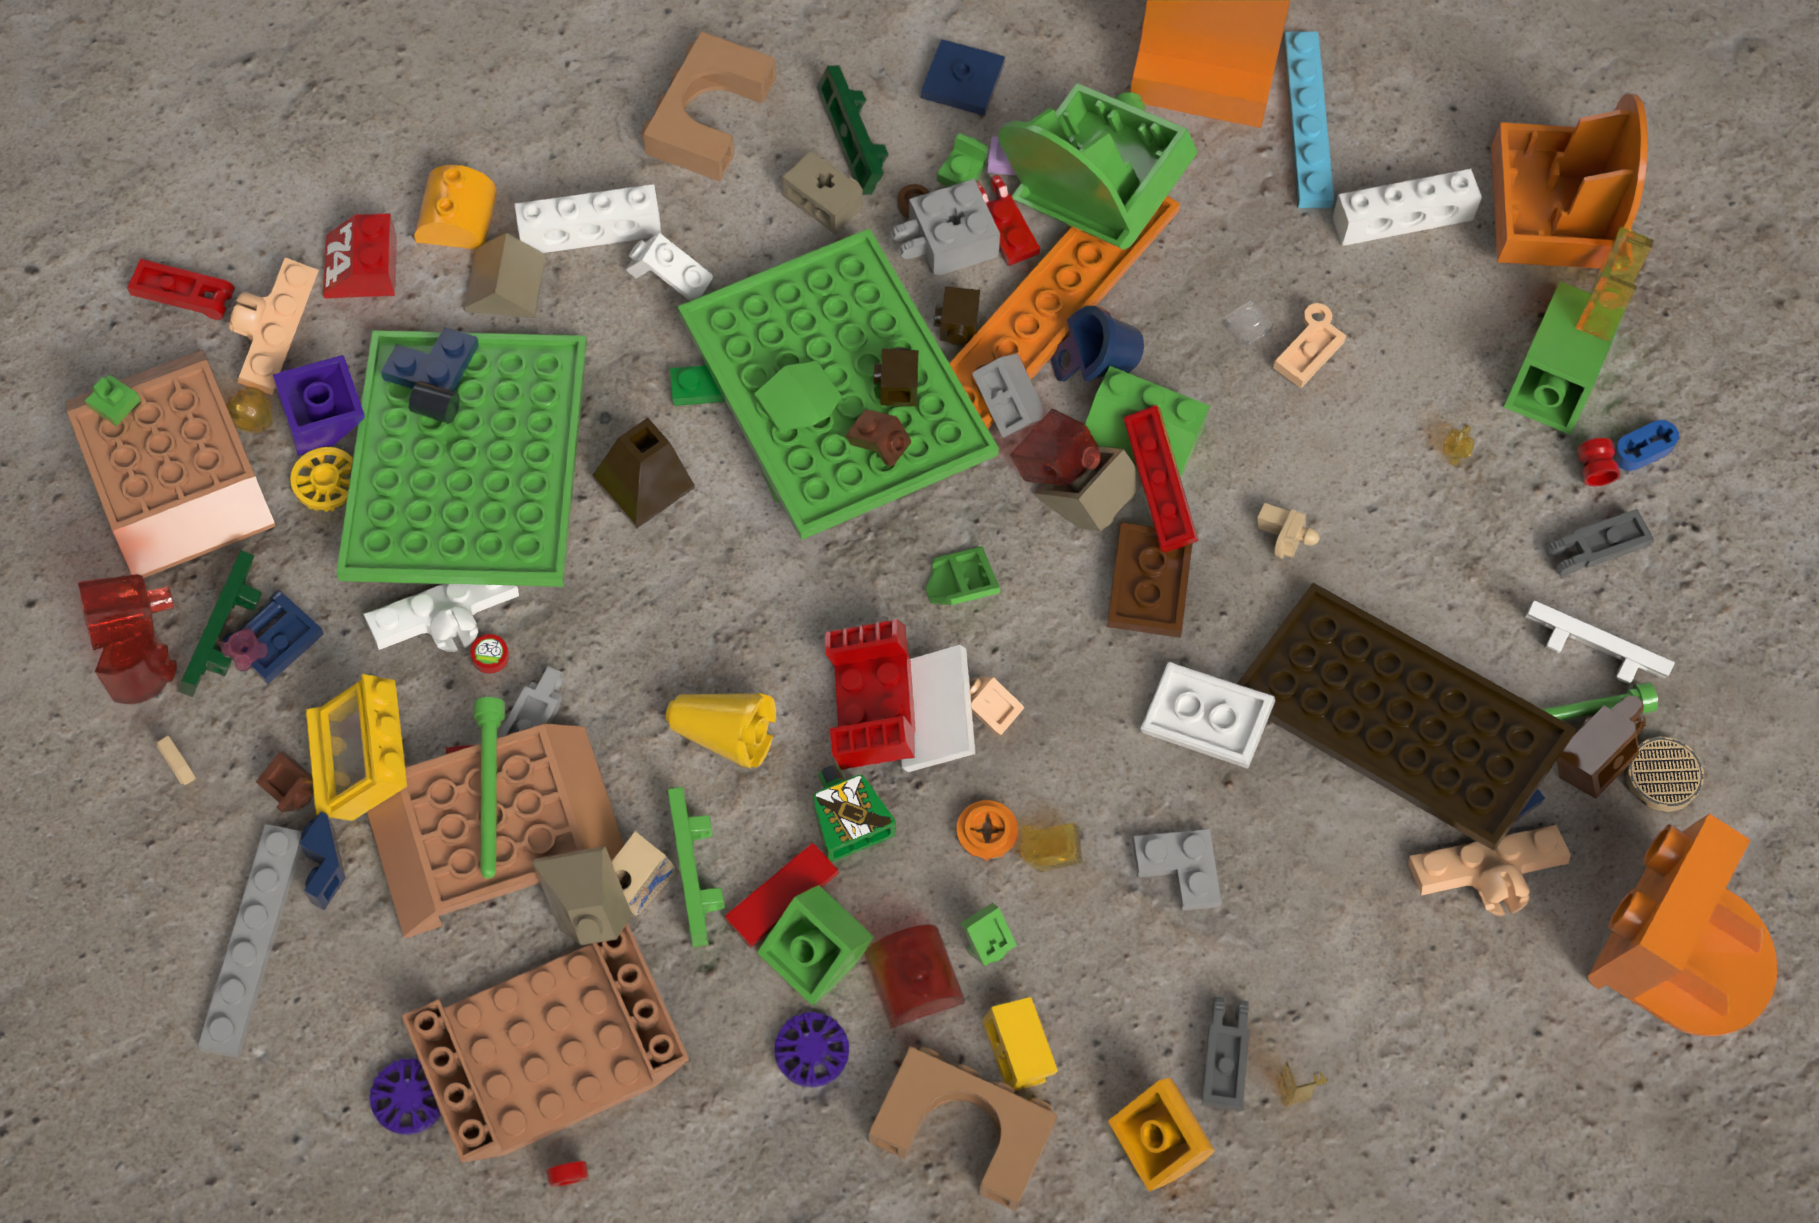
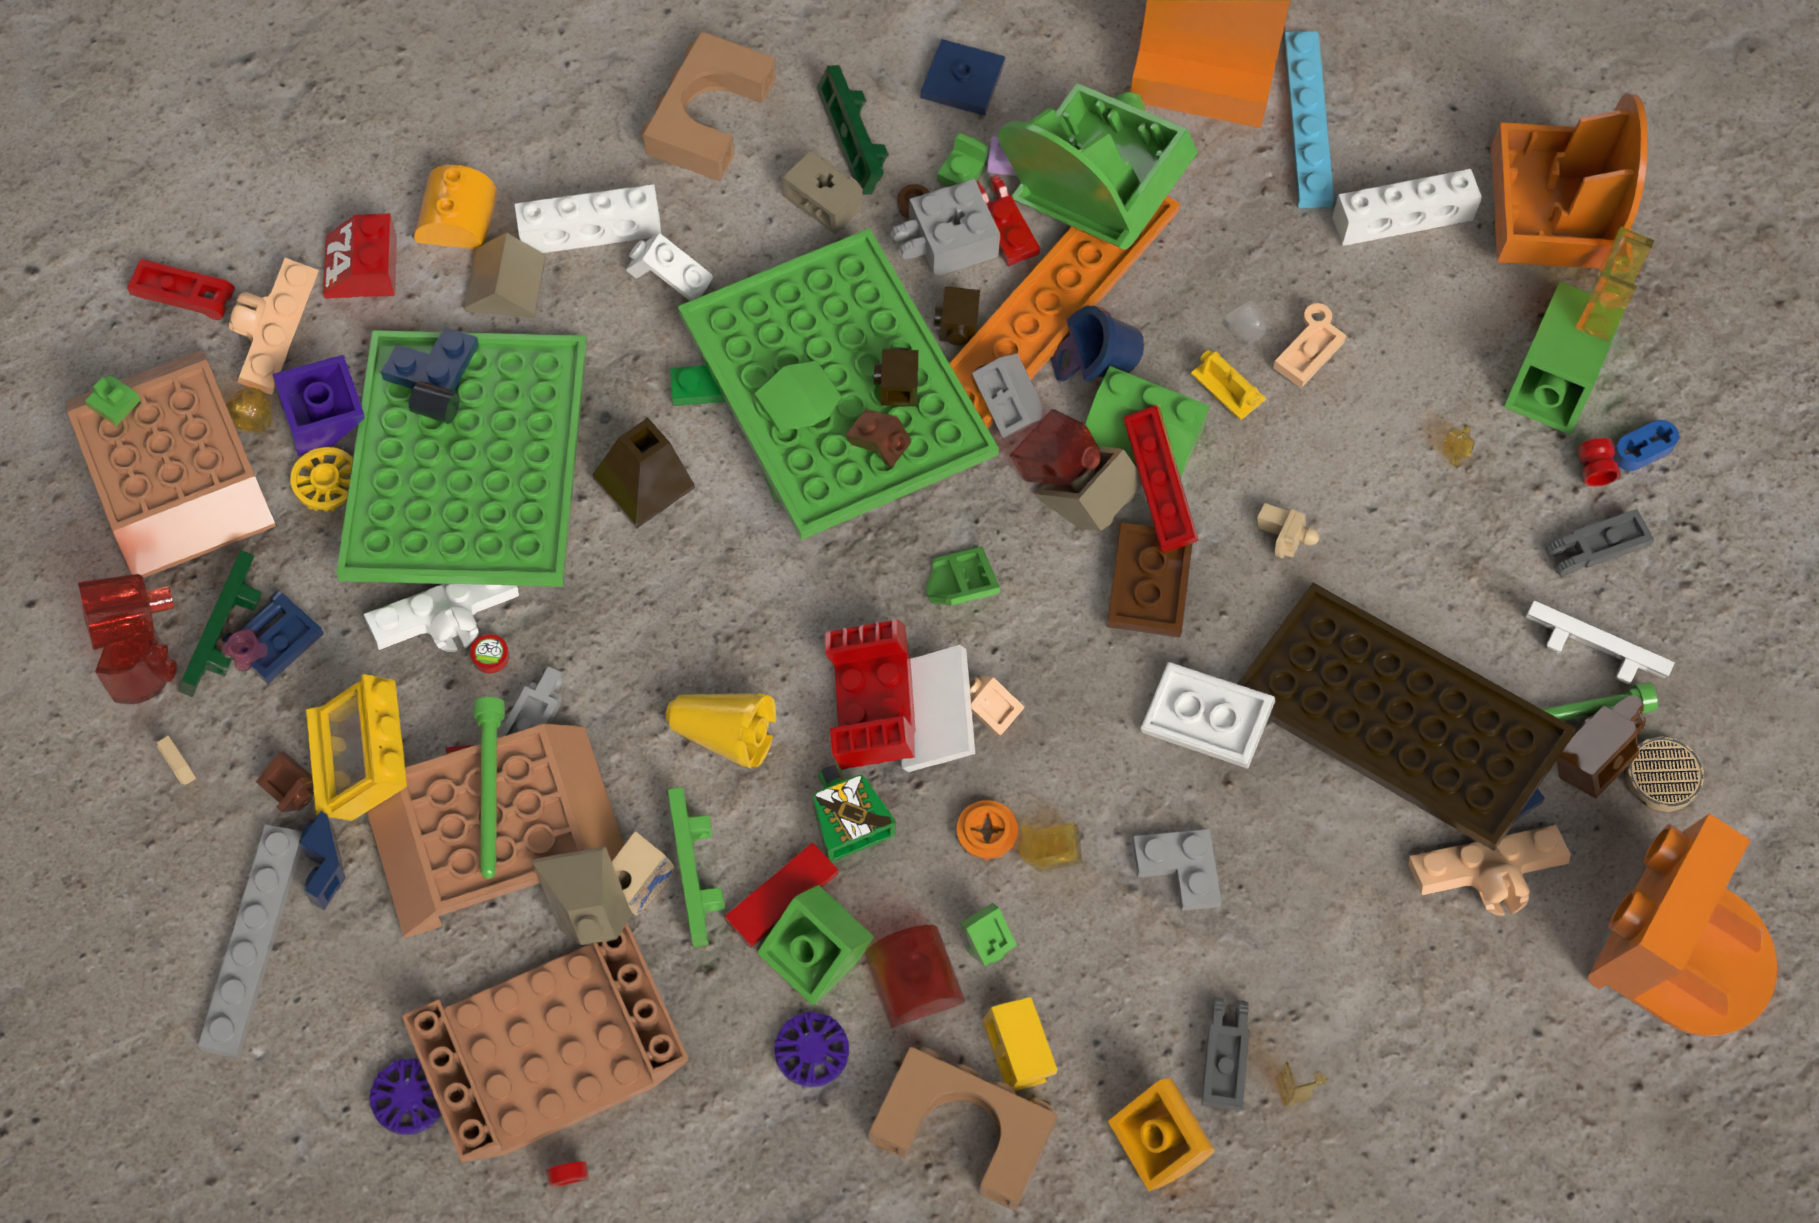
(1227, 385): none -> yellow hinge

